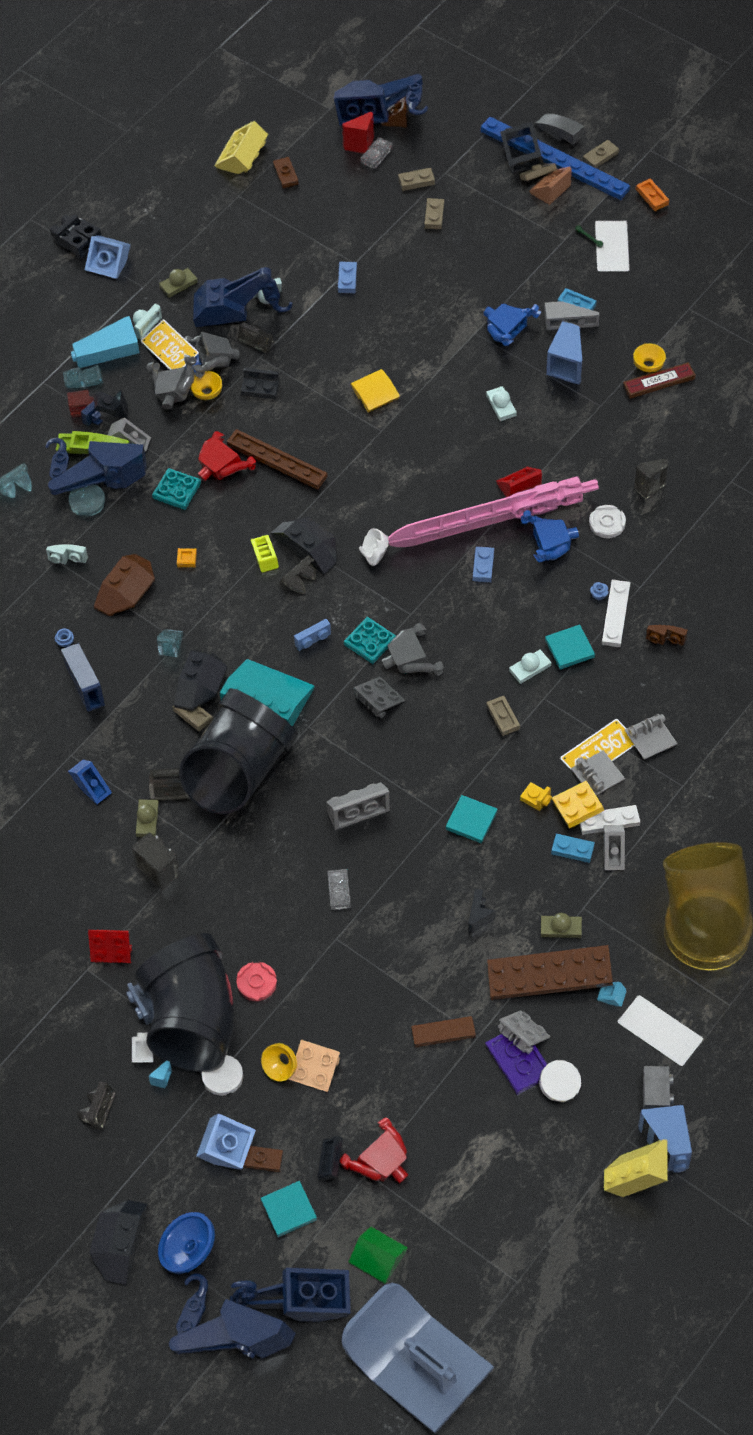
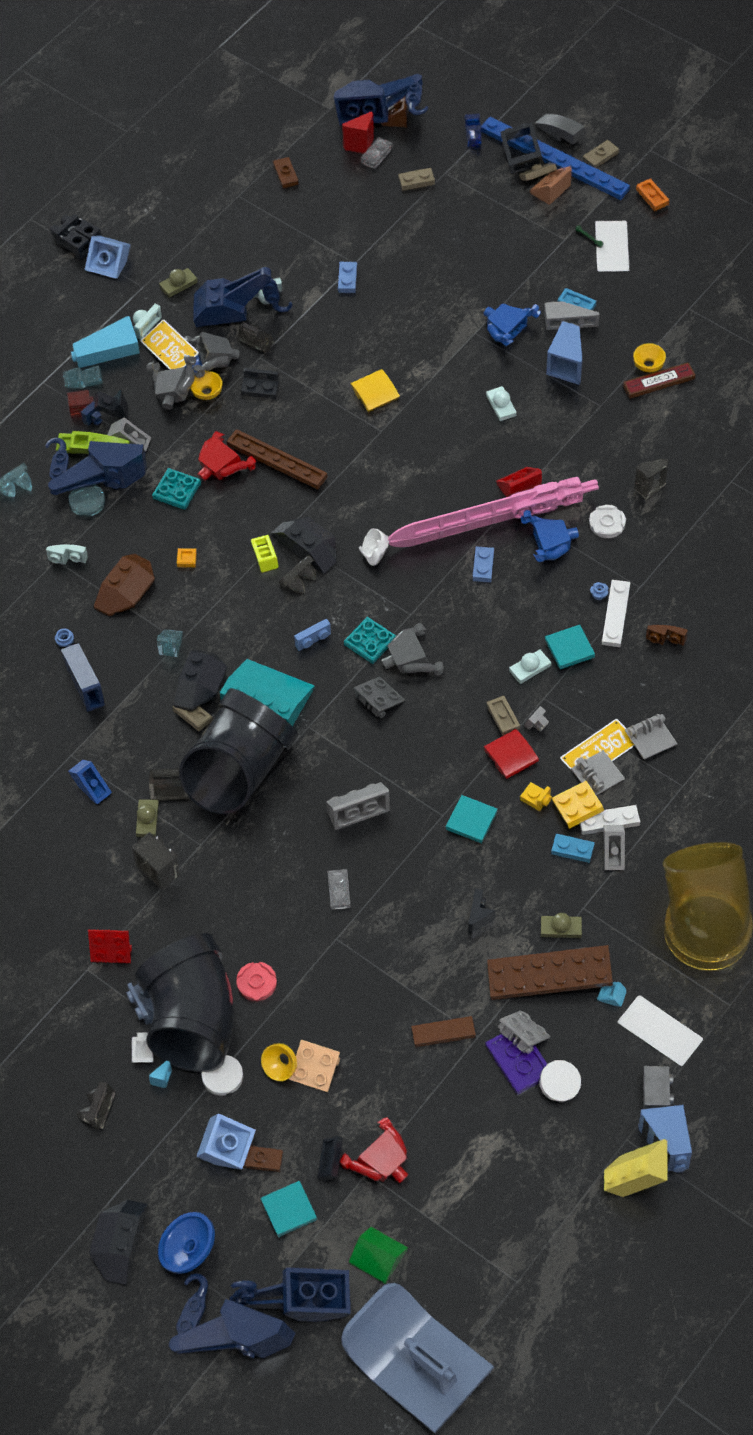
(242, 149): light yellow slope -> none
(434, 213): dark tan plate -> none
(473, 129): none -> clear blue leg
(511, 753): none -> red slope
(537, 720): none -> light grey tile

